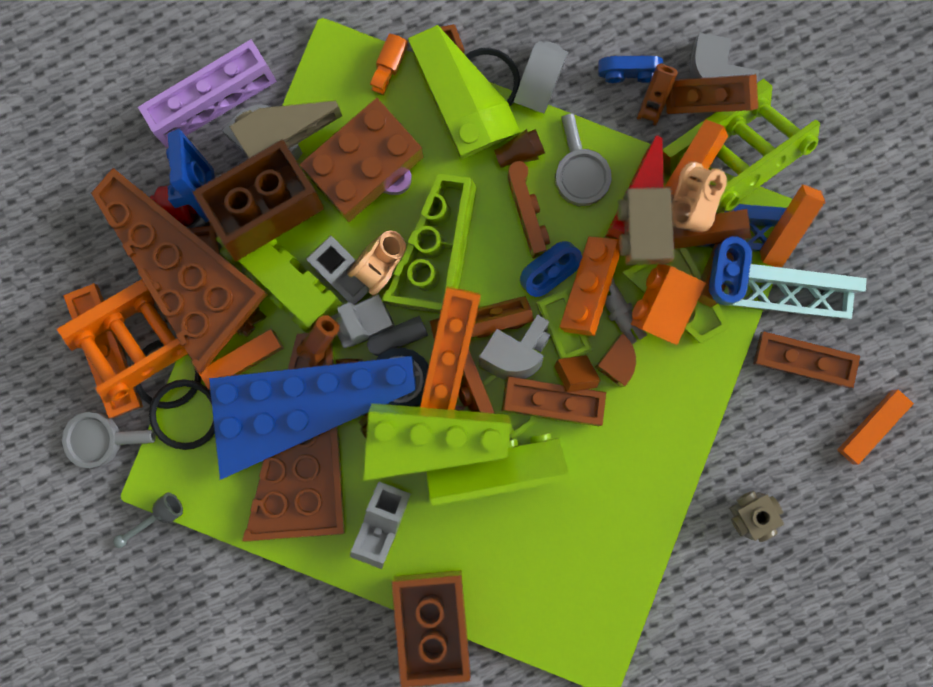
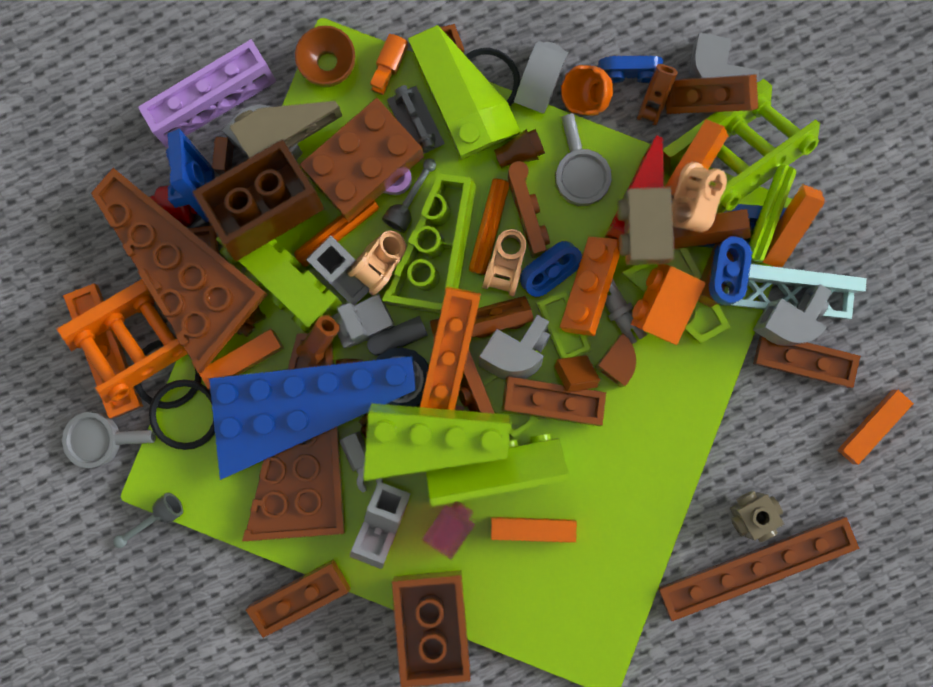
(222, 155): none -> dark orange tile
(298, 598): none -> dark orange plate
(323, 41): none -> dark orange piece
(337, 229): none -> orange axle
(355, 450): none -> light grey bar
(398, 215): none -> hinge
(415, 118): none -> dark grey hinge
(450, 528): none -> clear pink brick
(489, 226): none -> orange axle
(505, 264): none -> light nougat piece
(533, 529): none -> orange piece
(586, 90): none -> orange hair
(758, 568): none -> dark orange plate
(771, 211): none -> lime axle
(794, 325): none -> light grey brick

